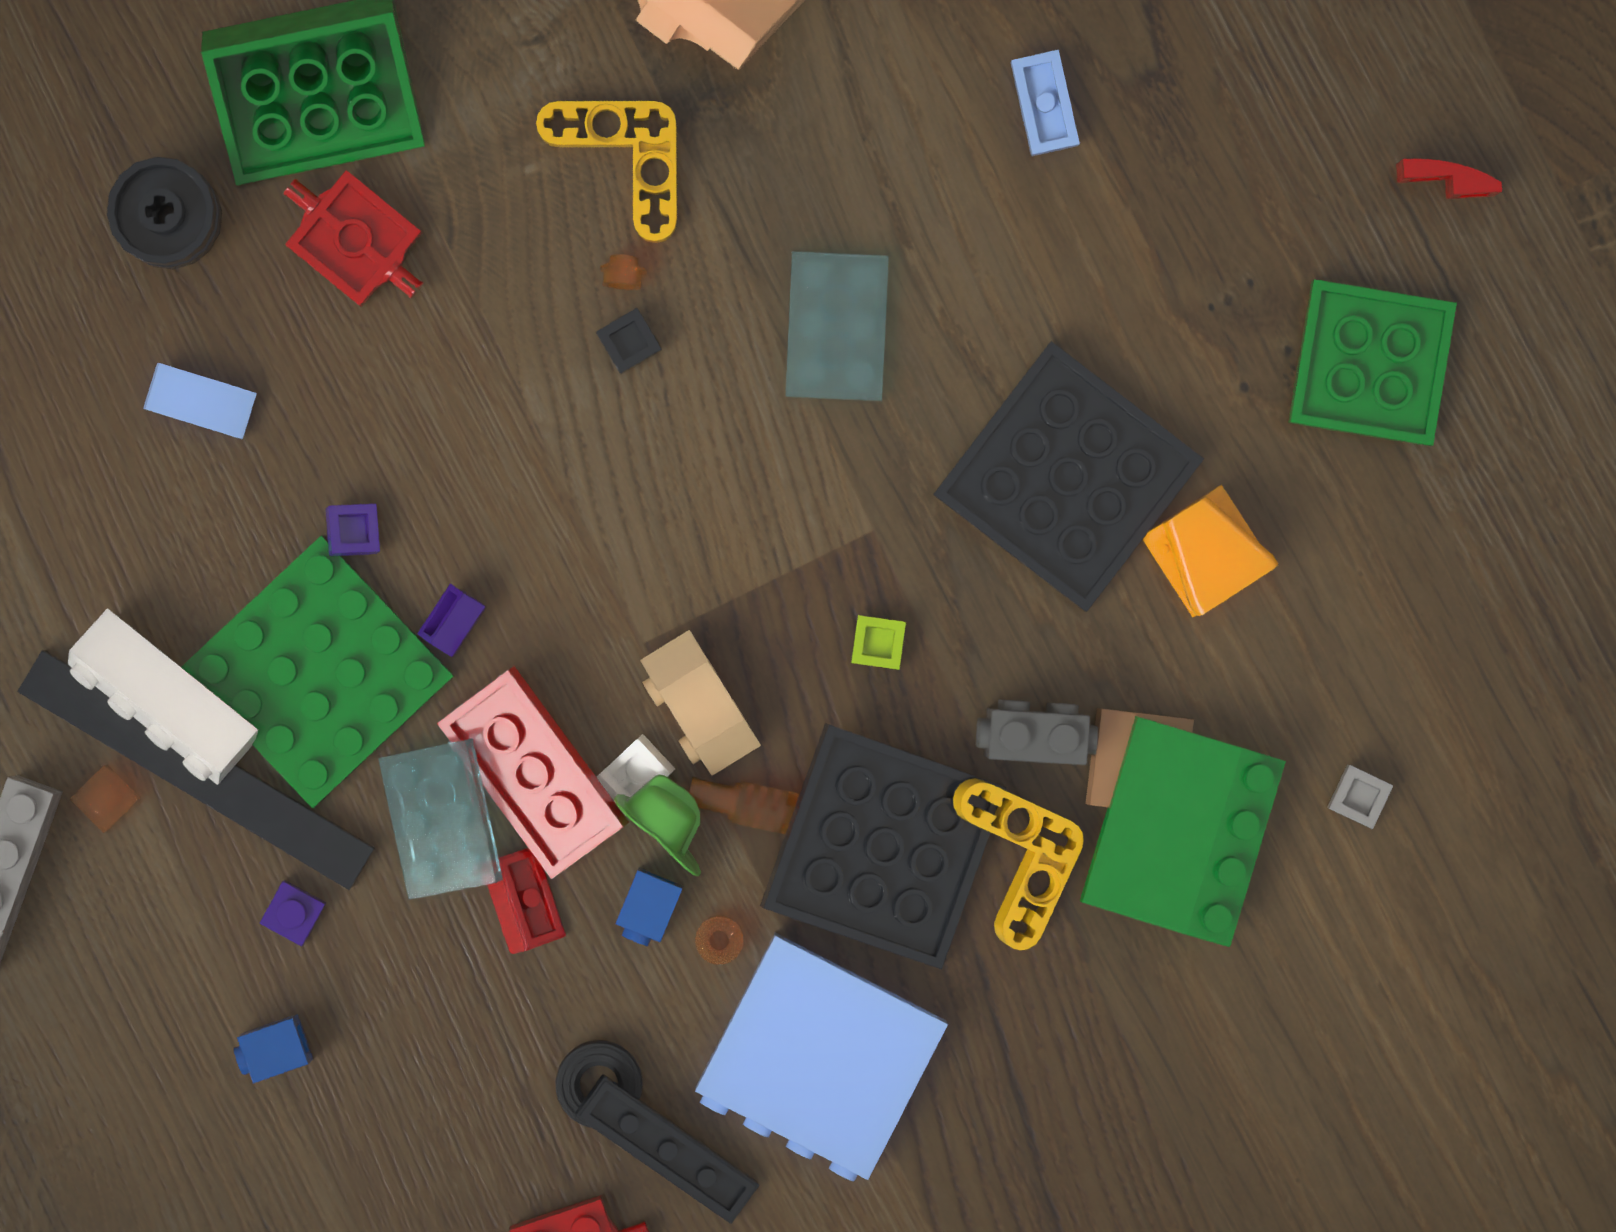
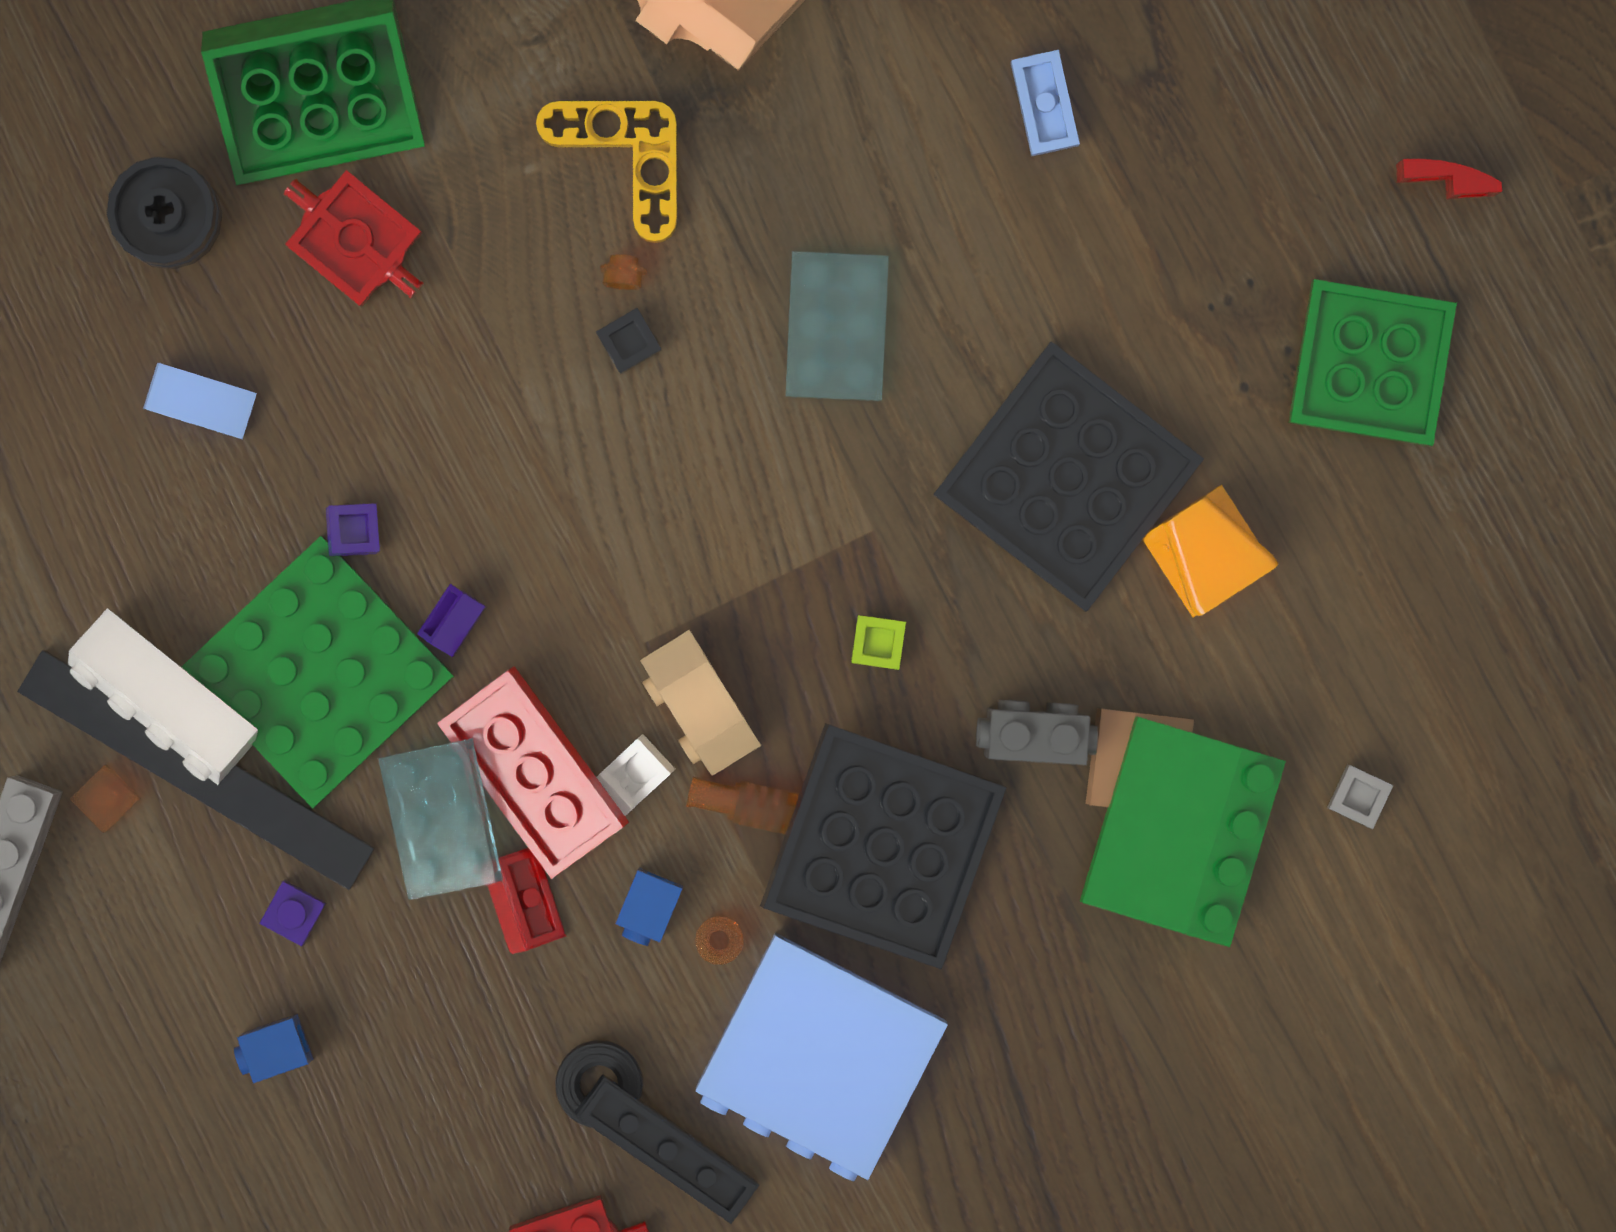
(667, 815): bright green piece -> none
(1039, 856): yellow beam -> none

